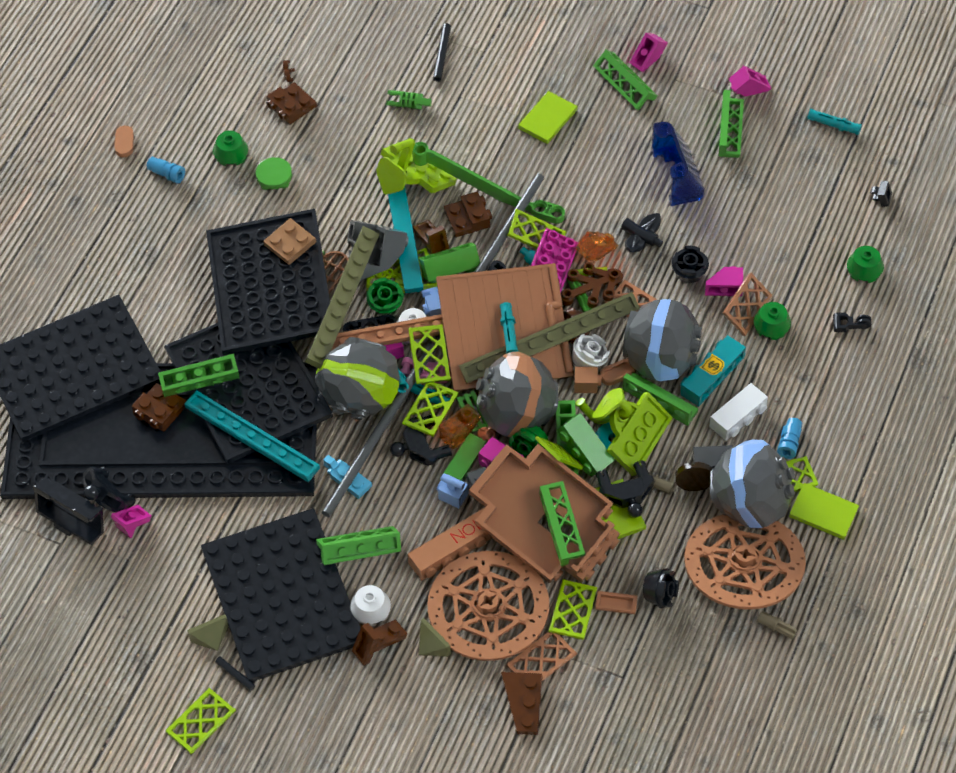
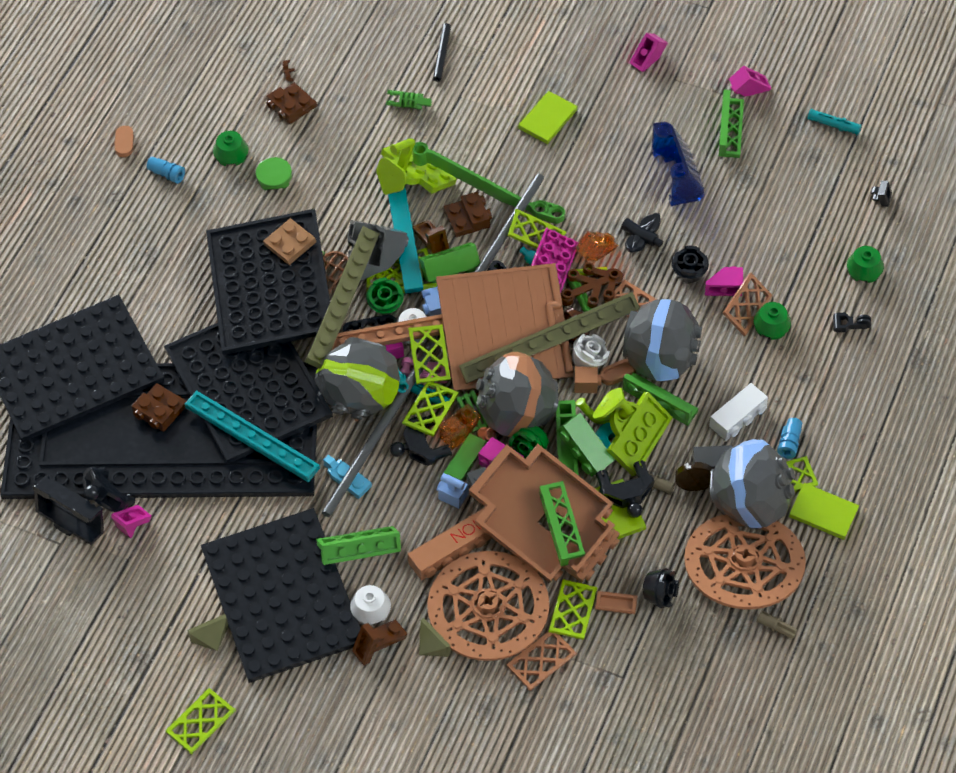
(198, 375): bright green brick -> none
(235, 673): black piece -> none
(508, 322): teal pin -> none
(524, 700): reddish brown wing -> none
(559, 453): lime window -> none
(624, 71): bright green fence -> none
(712, 370): teal brick -> none

